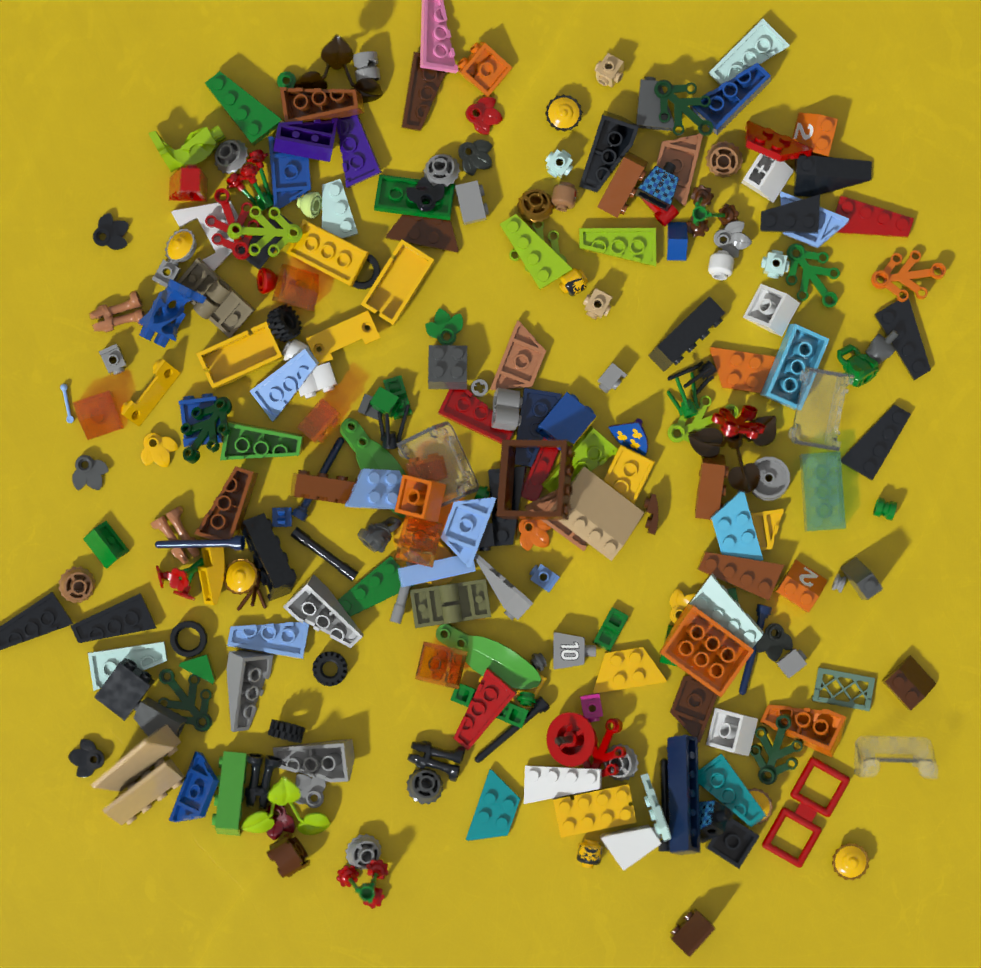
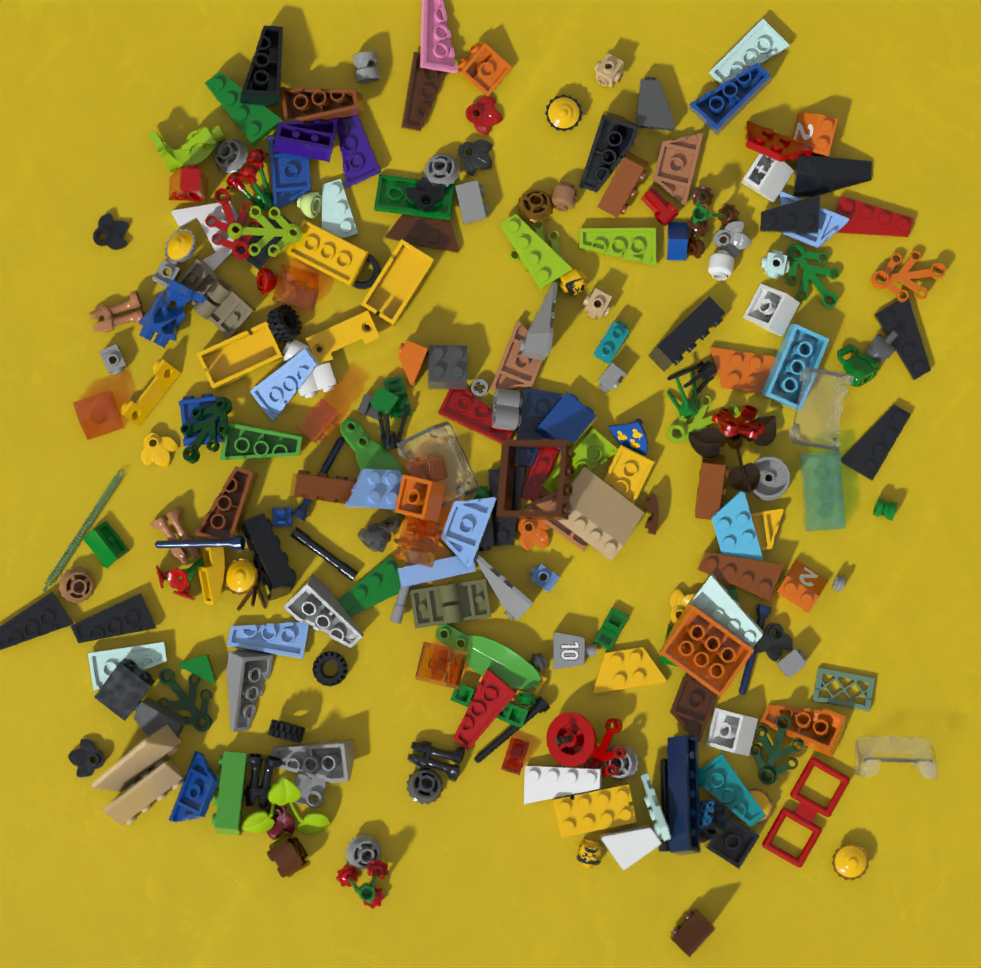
(70, 419): light blue hinge -> none
(80, 532): none -> piece
(89, 475): dark grey plate -> none
(174, 638): black tyre -> none
(264, 75): none -> black wedge
(286, 75): green plate -> none
(337, 55): dark brown plant -> none
(412, 359): none -> orange slope
(444, 324): green plate -> none
(494, 810): teal wing -> none
(515, 756): none -> clear red slope
(539, 336): none -> light grey wedge
(555, 170): light aqua brick -> none
(591, 699): dark pink brick -> none
(611, 342): none -> teal brick
(659, 186): torso -> none
(681, 105): dark green plant -> none
(696, 247): none -> reddish brown plate
(724, 159): medium nougat piece -> none
(861, 579): dark grey slope -> none
(909, 683): reddish brown slope -> none

